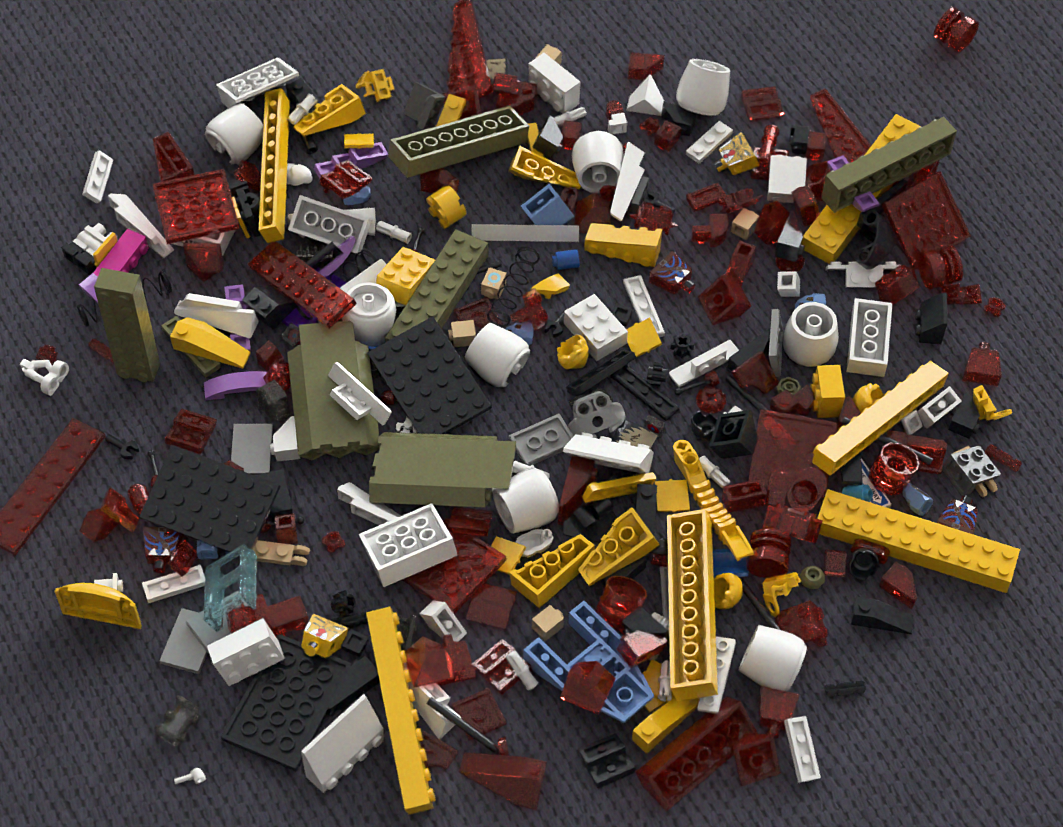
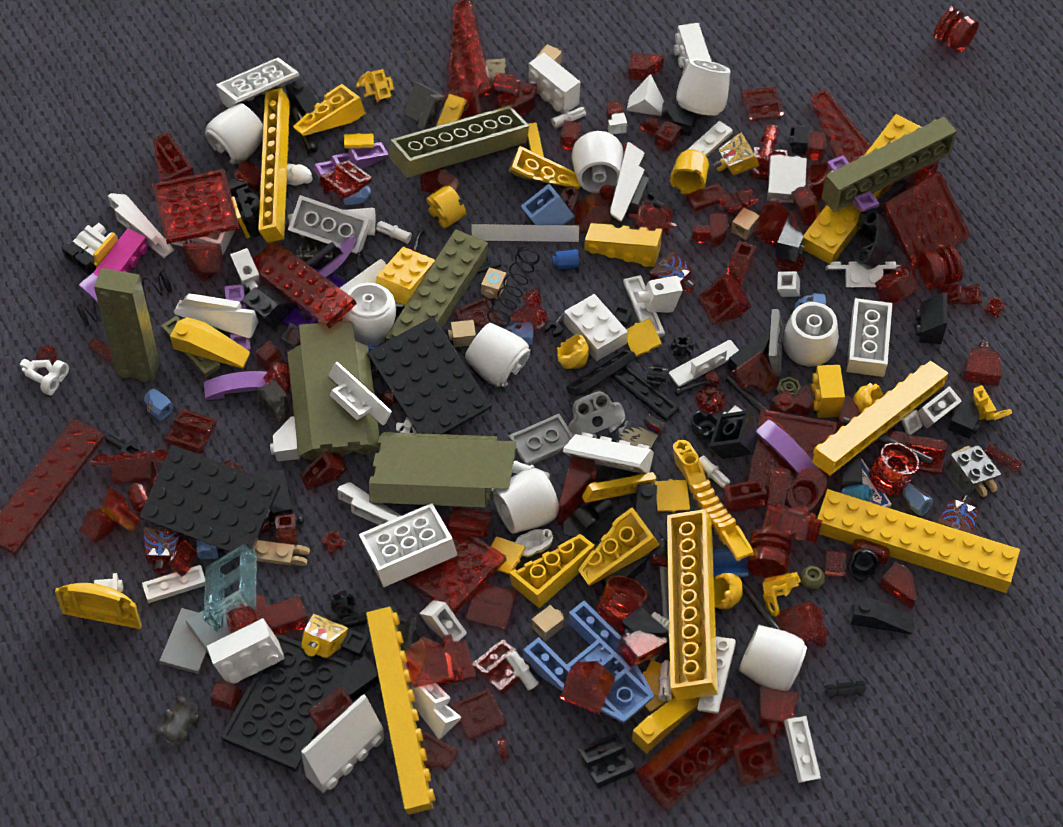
(97, 177): white plate -> none
(130, 467): none -> clear red bracket
(158, 404): none -> medium blue rock
(196, 774): white hand -> none
(226, 695): none -> clear red brick
(244, 269): none -> white torso
(252, 447): light grey tile -> none
(302, 109): white axle -> none
(323, 470): none -> clear red slope
(330, 709): none -> clear red slope
(462, 724): black bar -> none
(509, 776): clear red wedge -> none
(548, 138): slope -> none
(552, 285): yellow slope -> none
(660, 294): none -> white torso
(690, 45): none -> white brick
(690, 171): none -> yellow cylinder
(785, 446): none -> medium lavender slope

